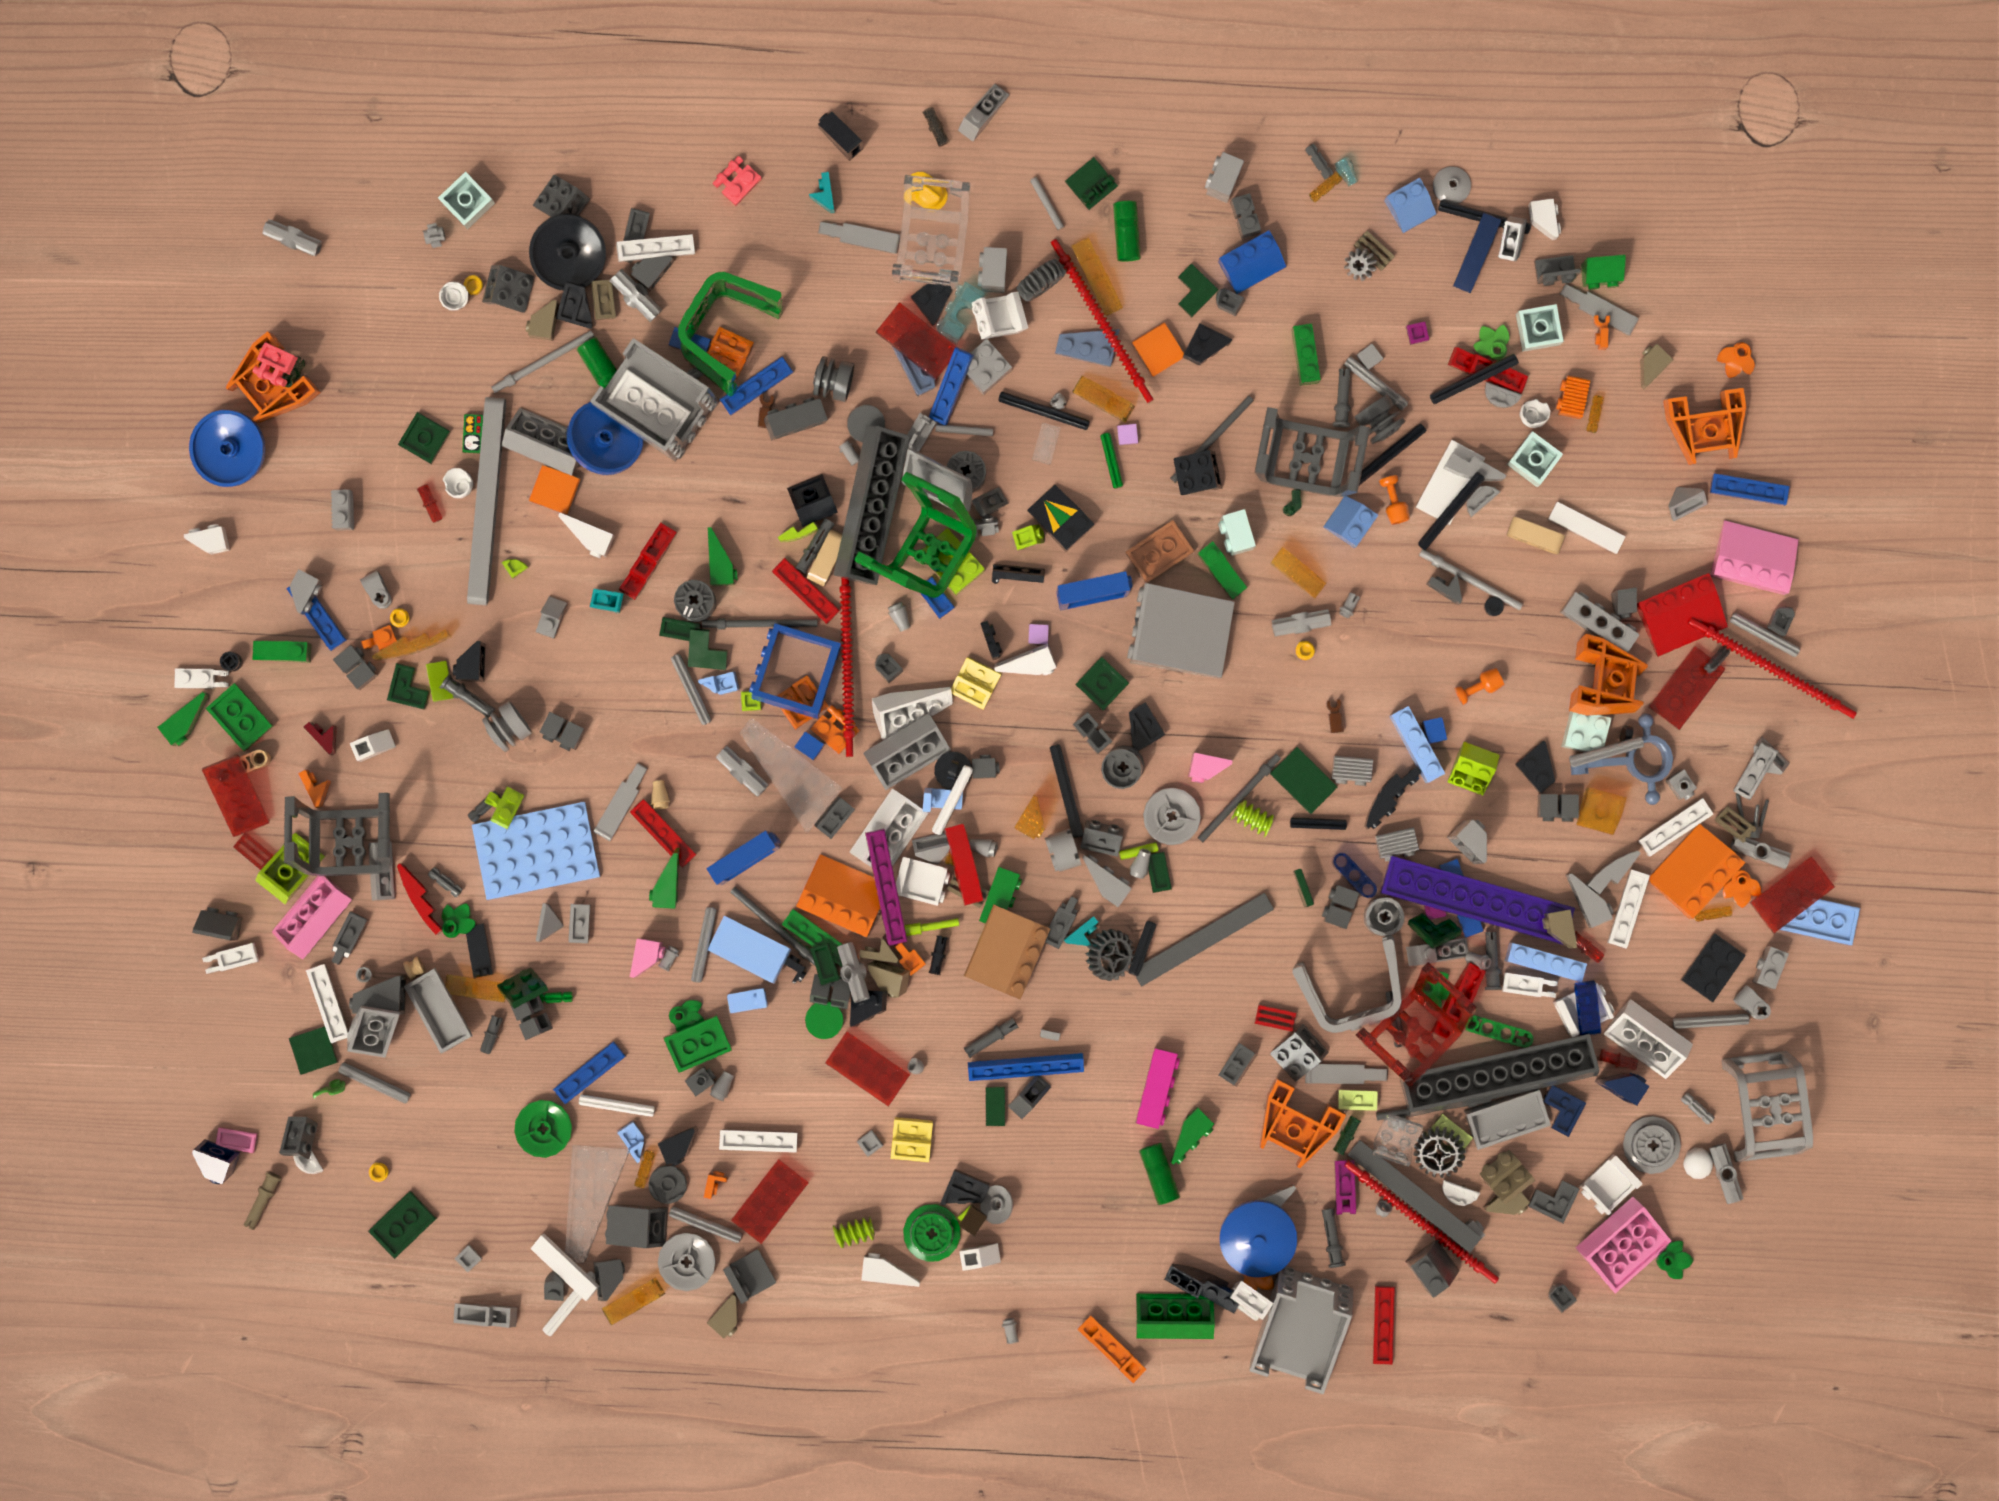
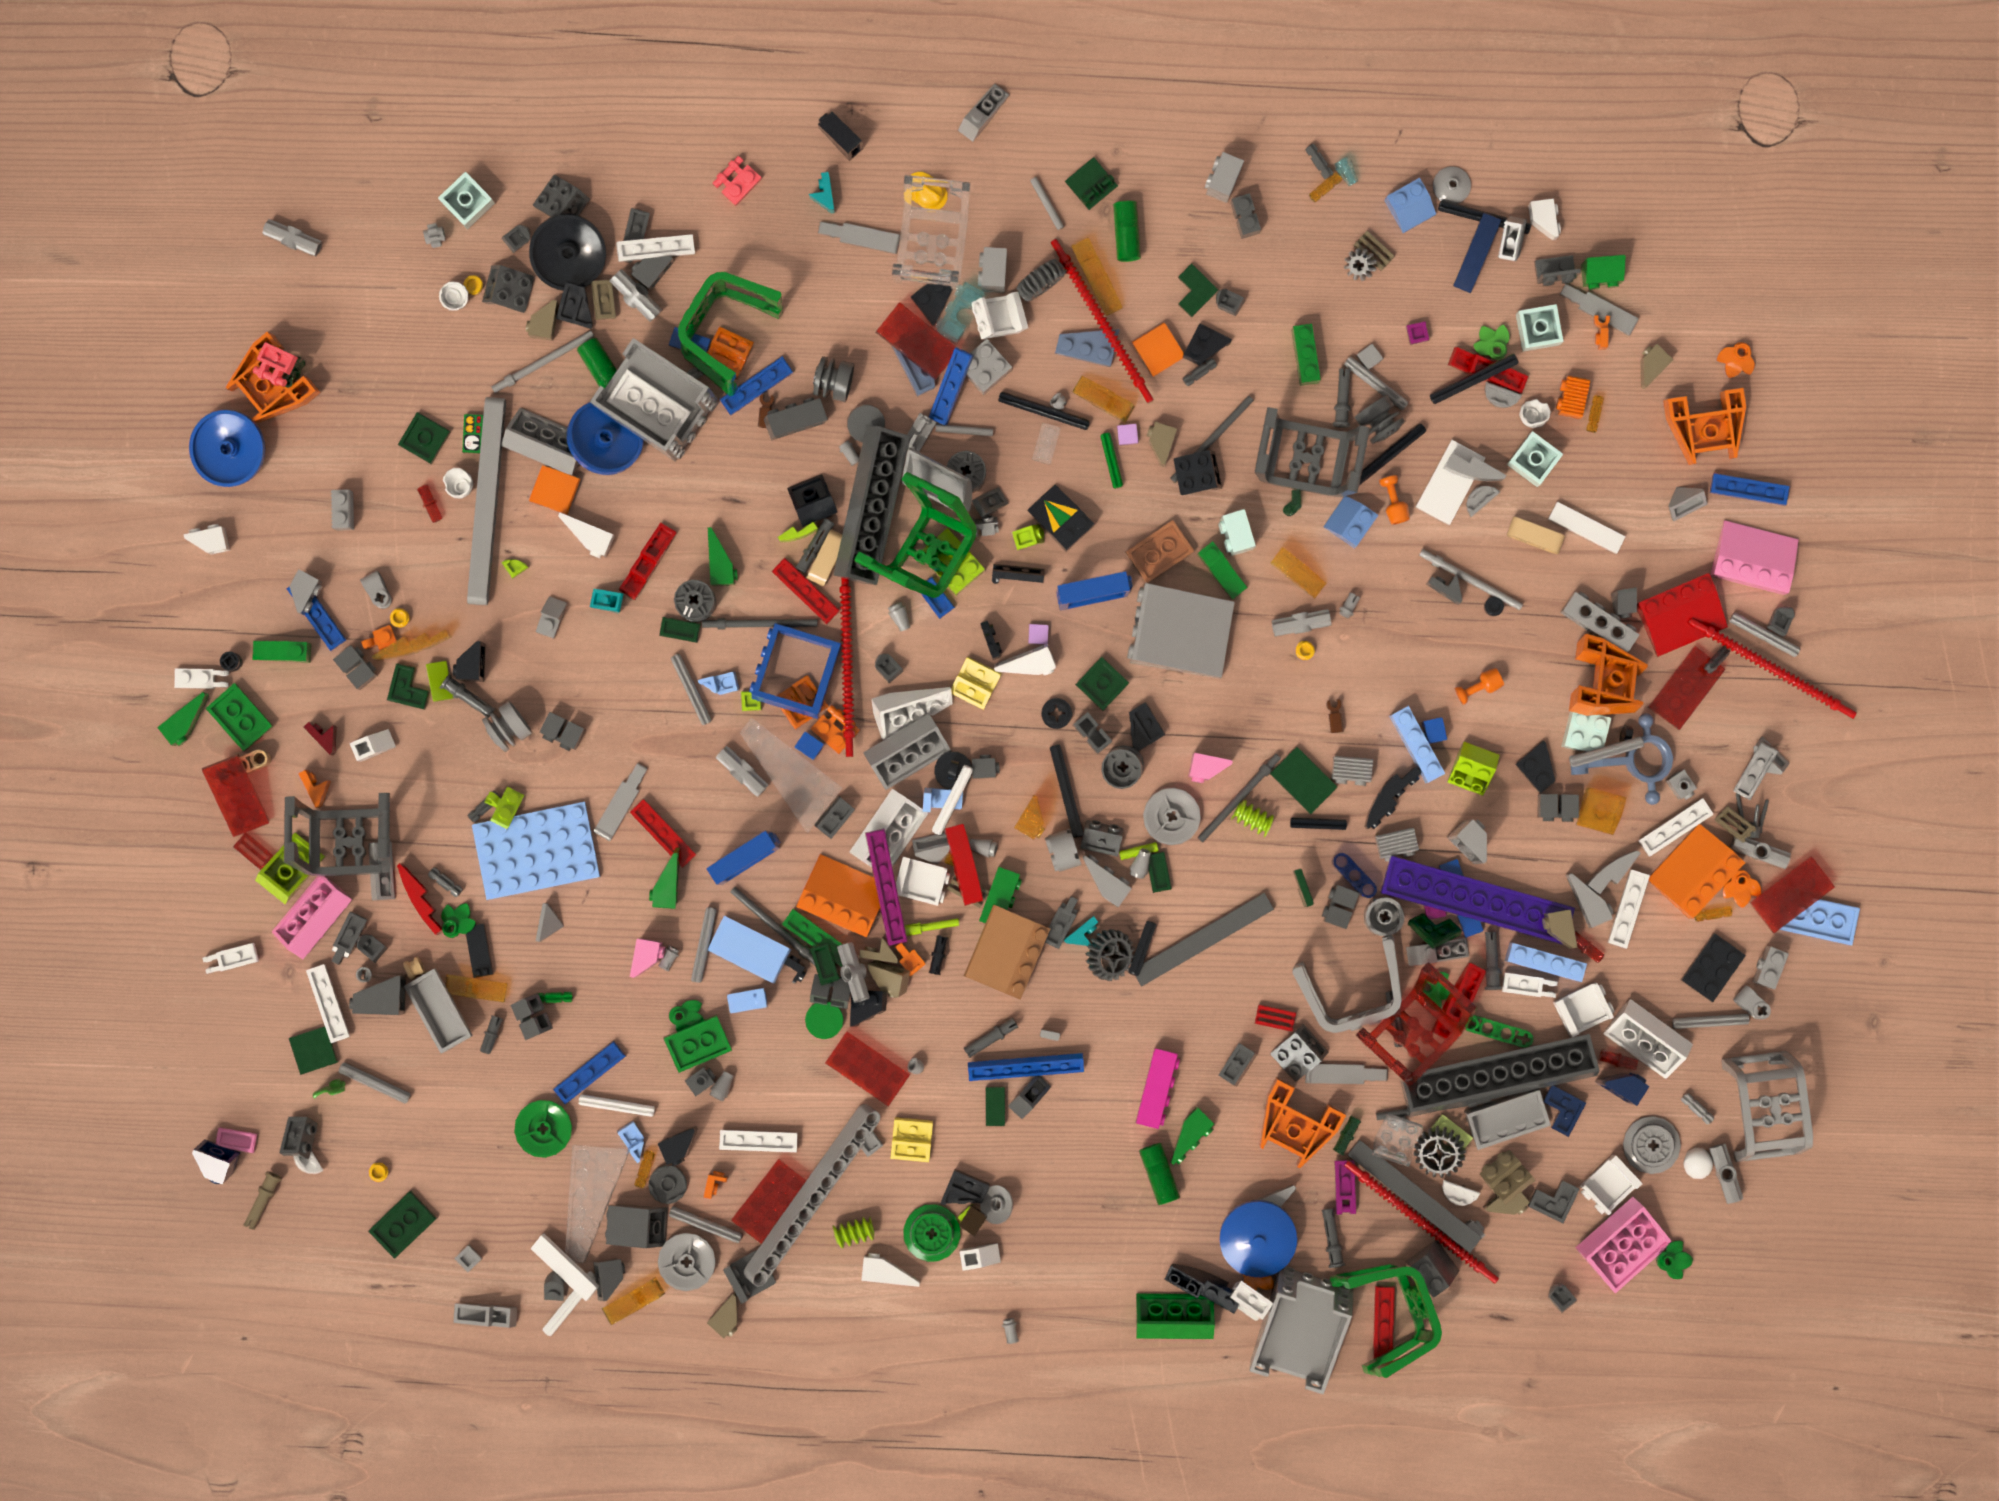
(218, 925): dark grey slope -> none
(370, 947): none -> dark grey plate
(372, 1031): light grey slope -> none
(517, 237): none -> dark grey plate
(522, 987): dark green plate -> none
(579, 923): light grey plate -> none
(659, 796): tan cone -> none
(701, 655): dark green tile -> none
(811, 1195): none -> light grey beam
(935, 126): clear smoke pin -> none
(1062, 707): none -> black gear
(1112, 1349): orange slope -> none
(1161, 441): none -> dark tan slope
(1199, 372): none -> dark grey axle
(1252, 262): blue slope -> none
(1357, 1100): yellowish green plate -> none
(1384, 1213): light grey hinge -> none
(1419, 1306): none -> green windscreen
(1451, 510): black axle -> none
(1482, 961): light grey pin -> none
(1587, 1007): clear blue beam -> none

